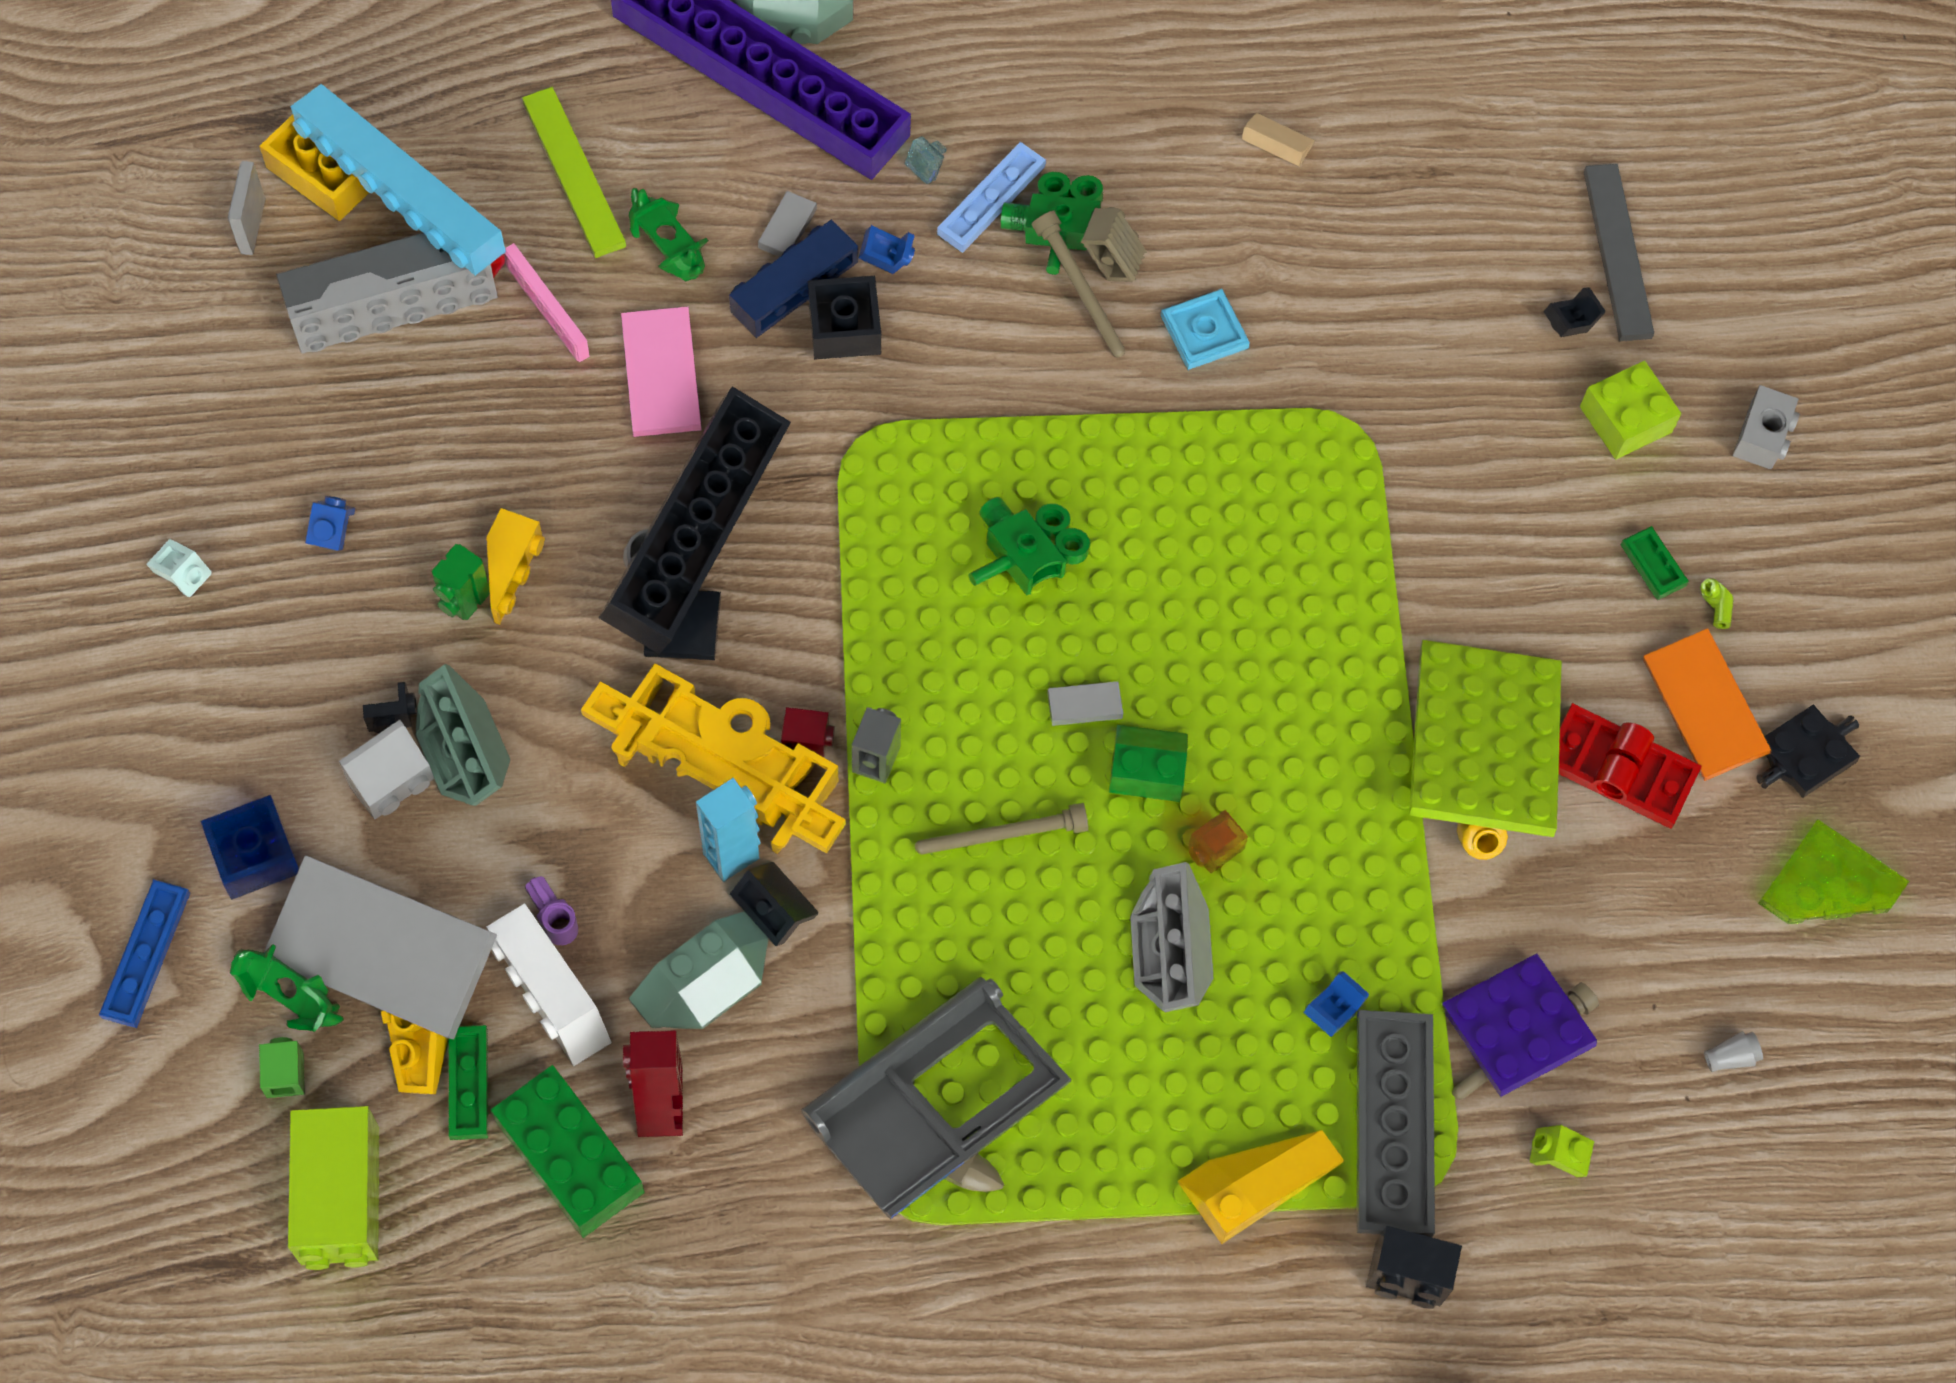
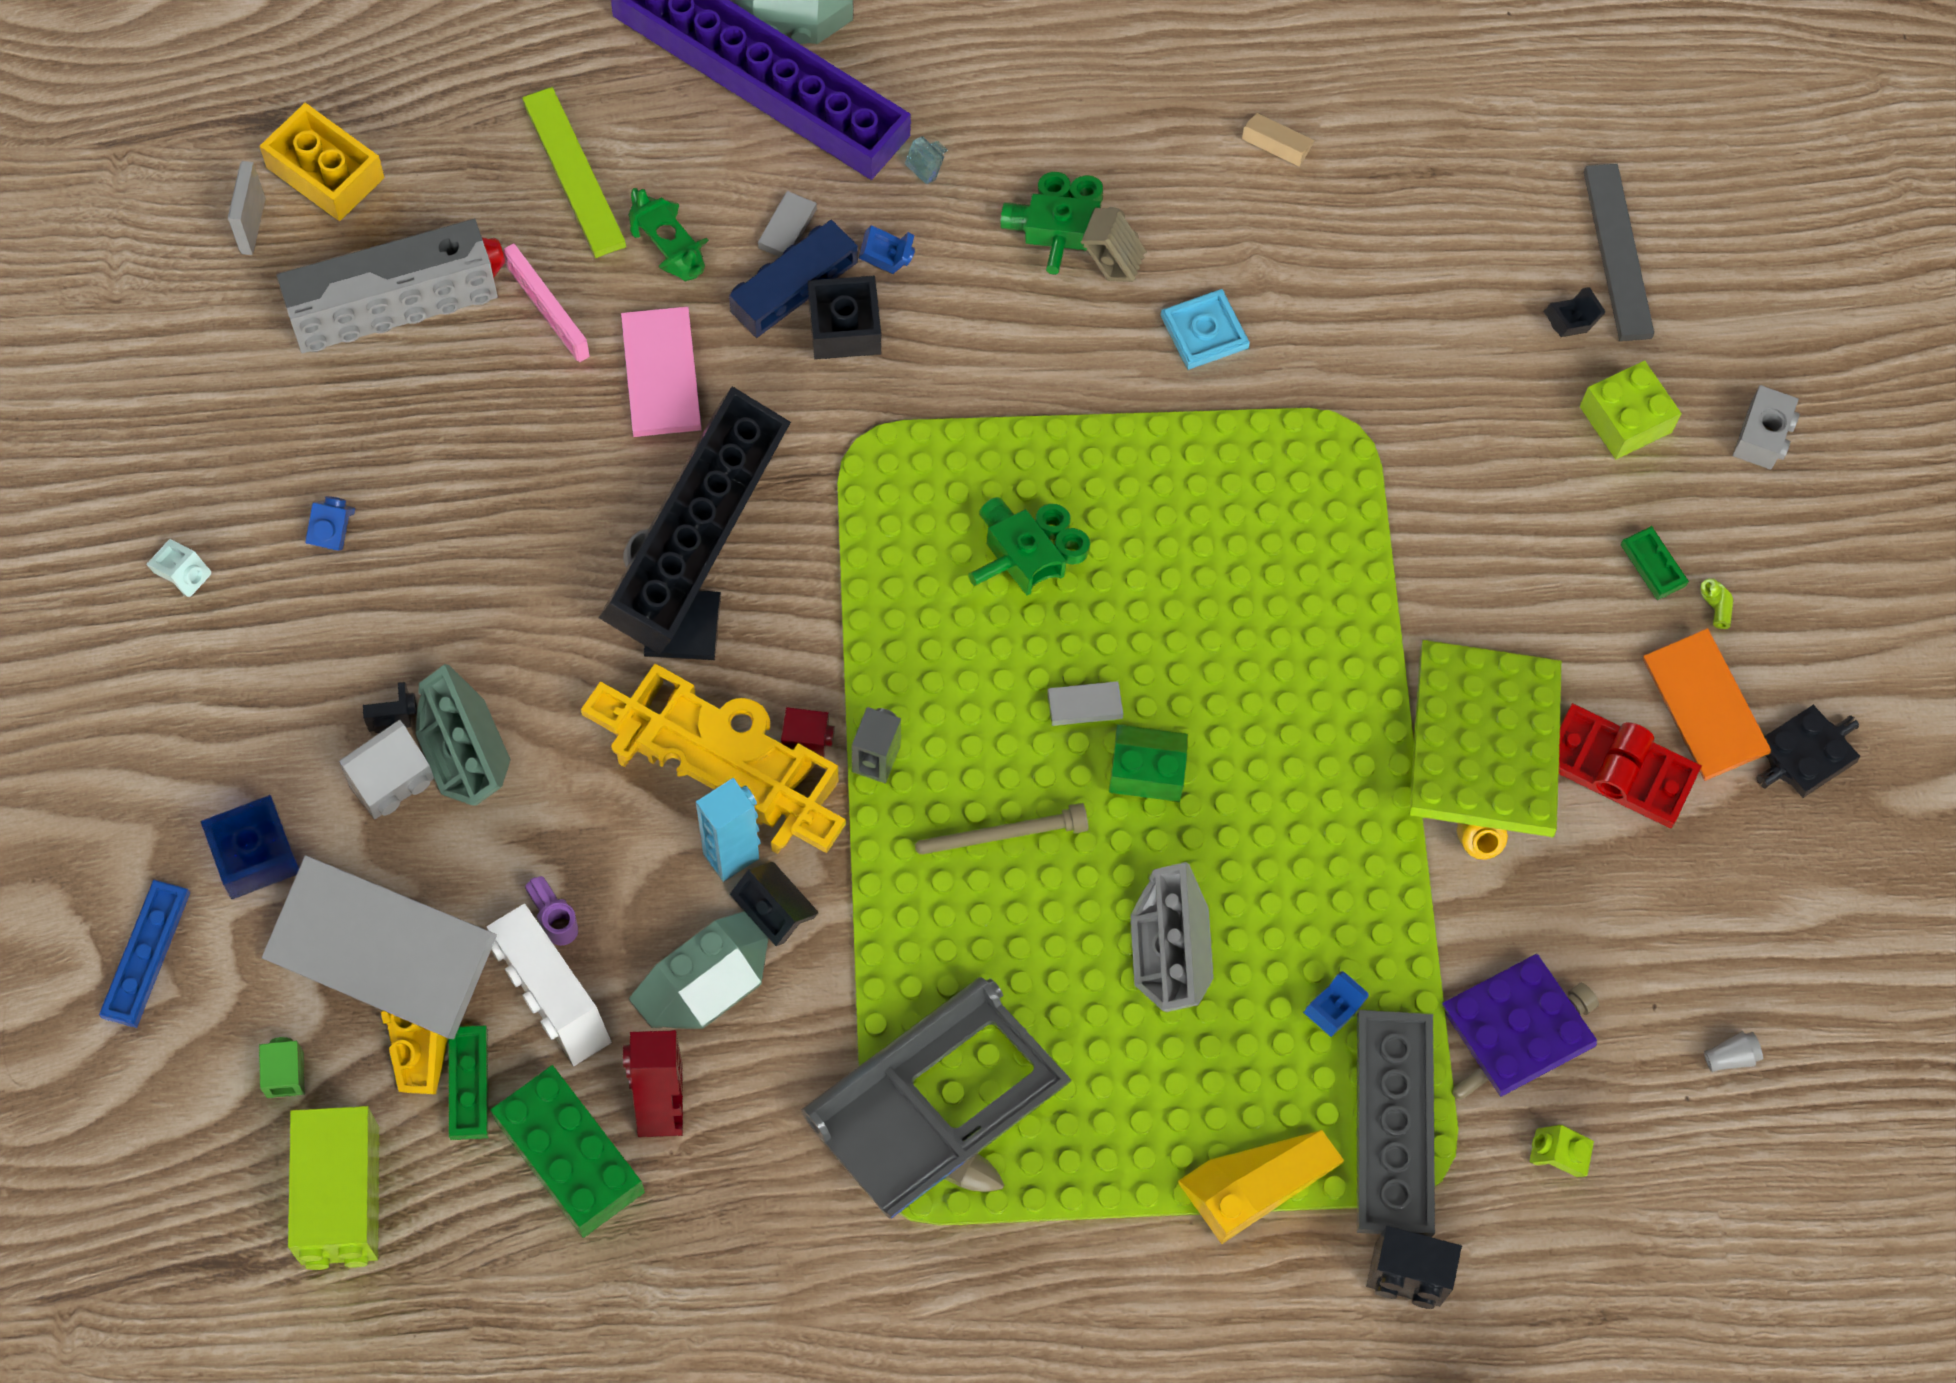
(262, 971): green piece -> none
(398, 180): medium azure brick -> none
(460, 582): green brick -> none
(510, 549): yellow slope -> none
(987, 199): light blue plate -> none
(1049, 229): dark tan piece -> none
(1217, 842): clear orange brick -> none
(1831, 881): clear neon green plate -> none

